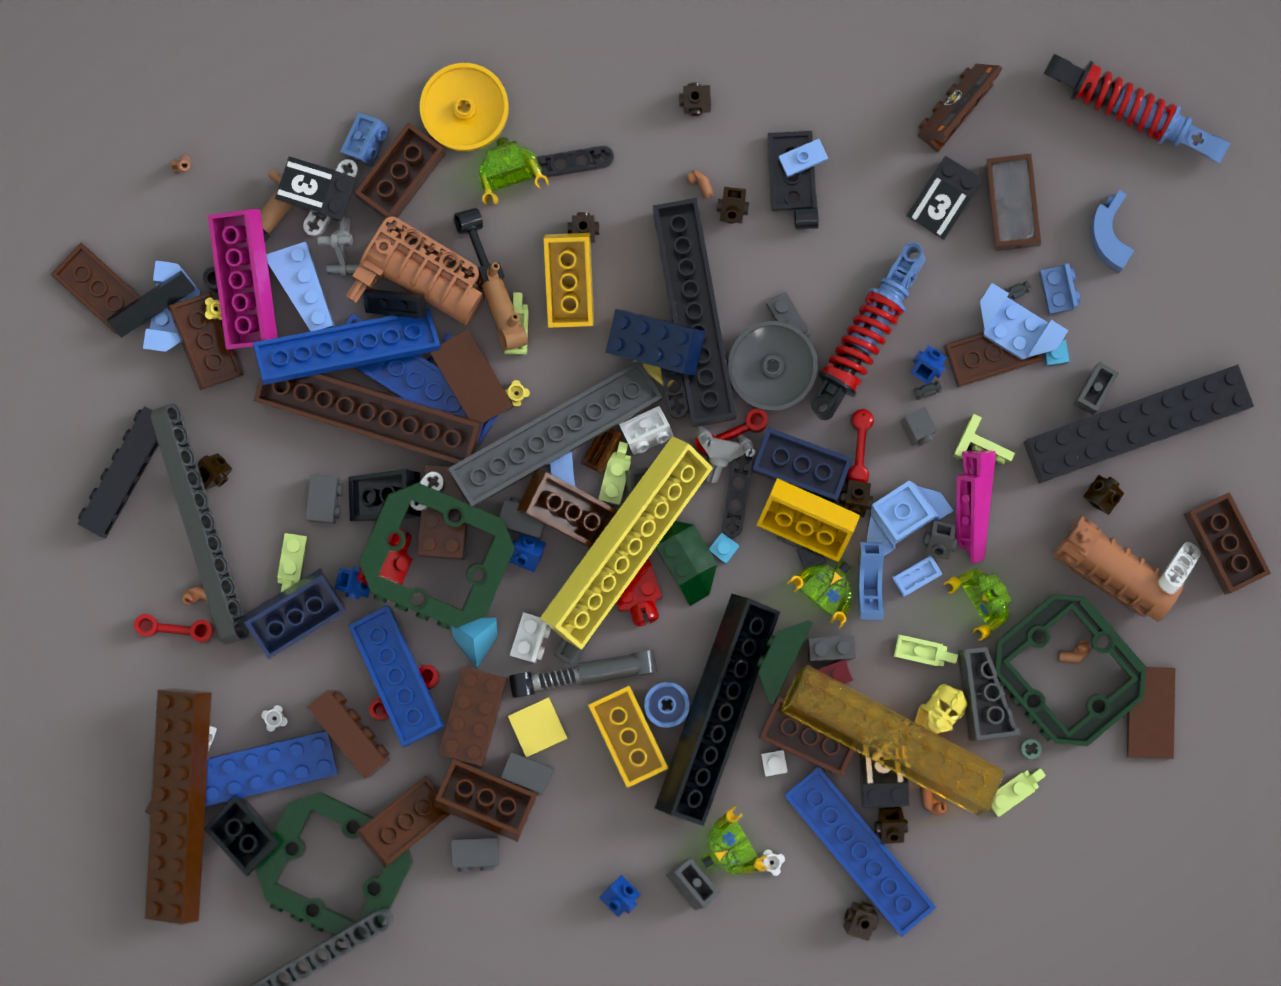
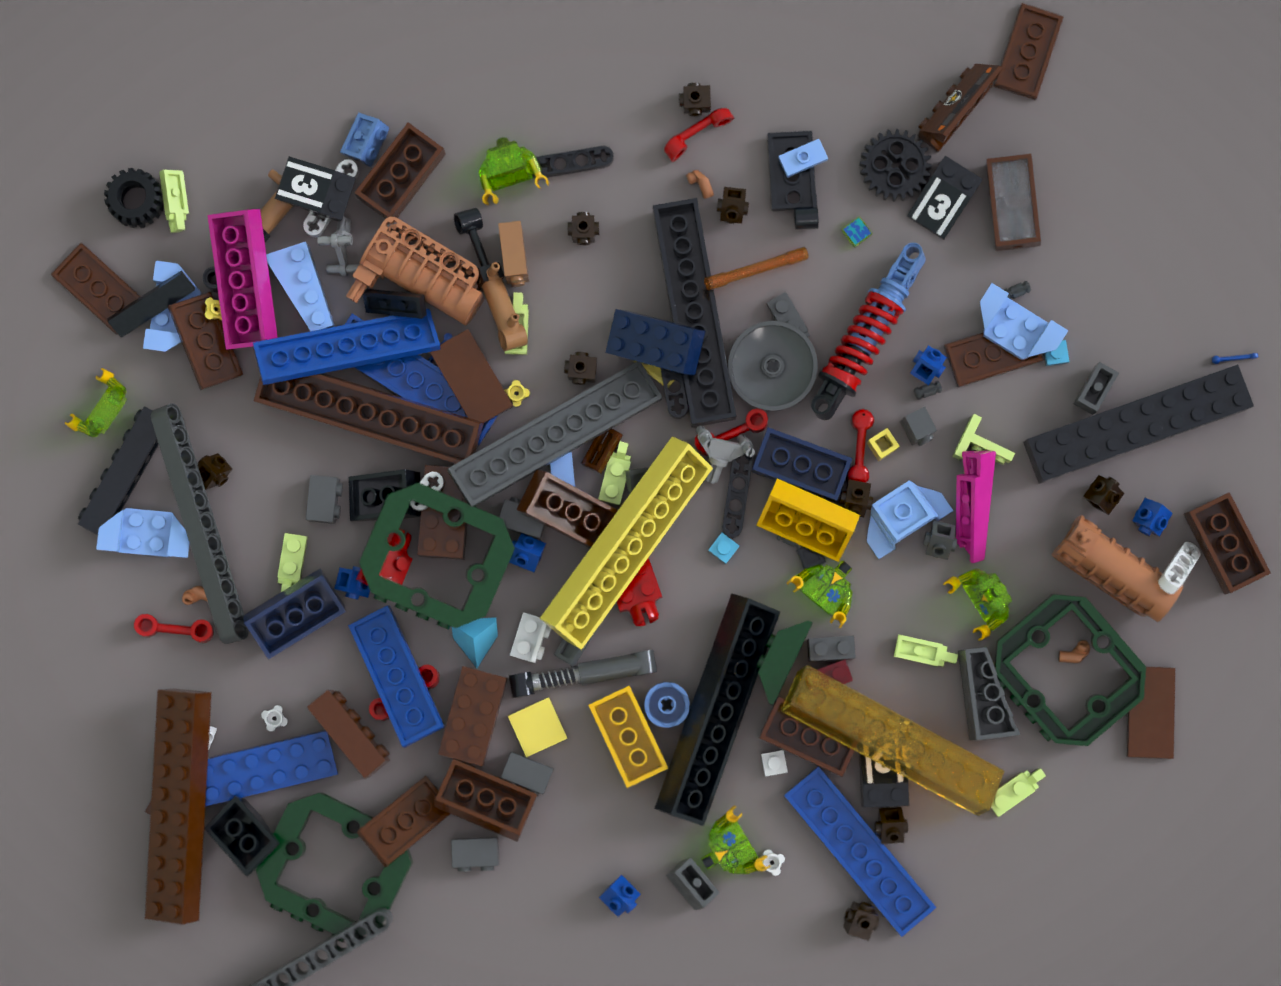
(105, 409): none -> clear neon green torso
(126, 182): none -> black tyre
(144, 534): none -> light blue piece
(174, 199): none -> yellowish green hinge
(181, 165): nougat arm -> none
(464, 107): yellow dish -> none
(513, 253): none -> medium nougat brick
(568, 280): yellow brick -> none
(582, 359): none -> dark brown brick
(646, 430): white bracket -> none
(676, 146): none -> red piece
(688, 560): dark green wedge -> none
(723, 278): none -> clear orange piece
(856, 231): none -> tile
(870, 581): medium blue arch -> none
(882, 444): none -> light yellow brick
(910, 152): none -> black gear
(917, 576): light blue plate -> none
(932, 804): nougat arm -> none
(942, 709): light yellow helmet -> none
(1028, 51): none -> reddish brown tile
(1030, 741): sand green bush -> none
(1059, 289): medium blue bracket -> none
(1102, 236): medium blue arch -> none
(1152, 517): none -> blue brick
(1160, 120): piece -> none
(1216, 359): none -> blue hinge

